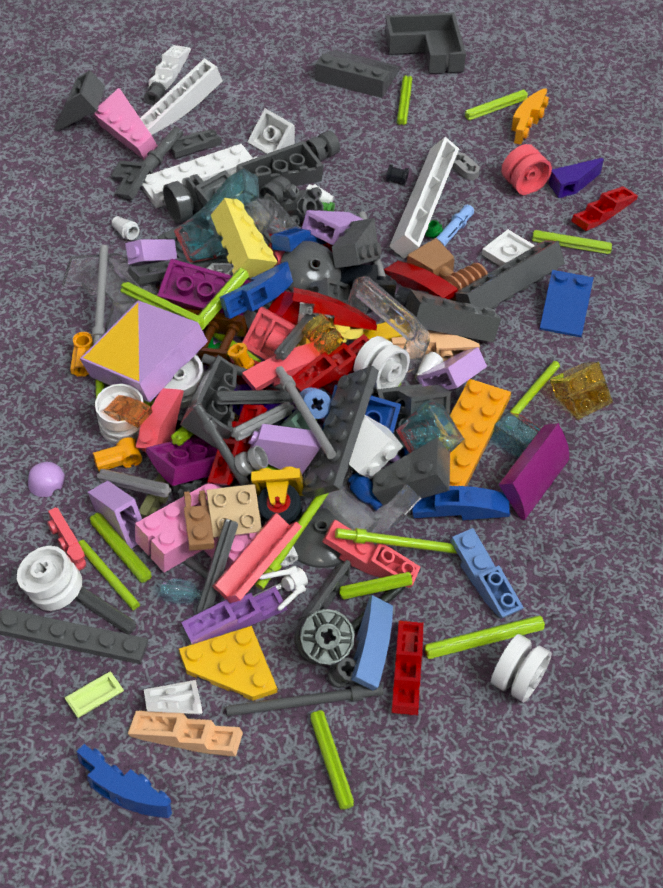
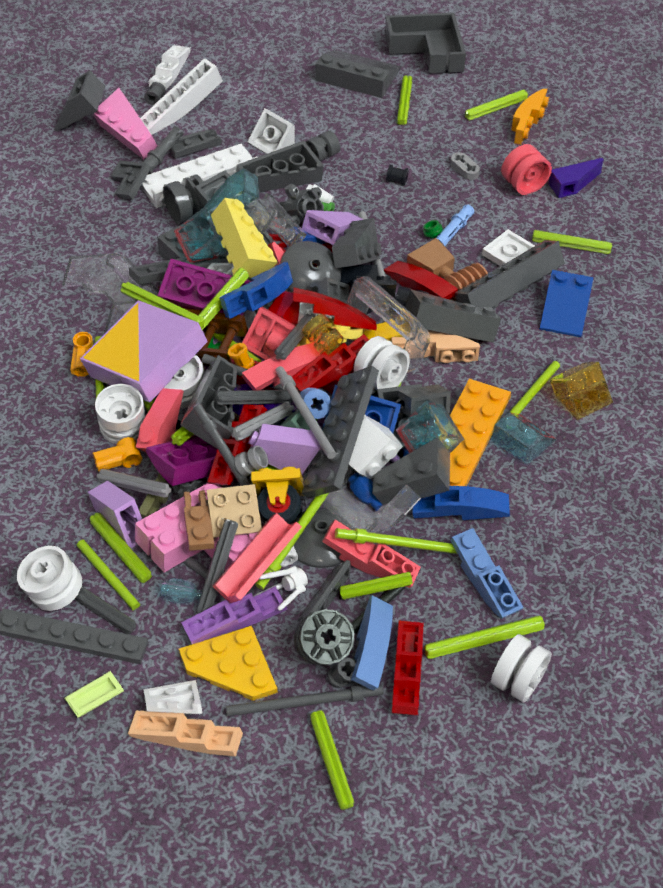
(45, 479): lavender hair -> none
(66, 538): coral hinge -> none
(98, 331): light grey bar -> none
(126, 228): white cone -> none
(126, 790): blue slope -> none
(128, 409): clear orange slope -> none
(150, 251): lavender slope -> none
(276, 188): dark grey wheel -> none
(289, 239): blue slope -> none
(424, 198): white brick -> none
(429, 361): white cone -> none
(455, 370): lavender slope -> none
(536, 469): magenta slope -> none
(606, 207): red slope -> none

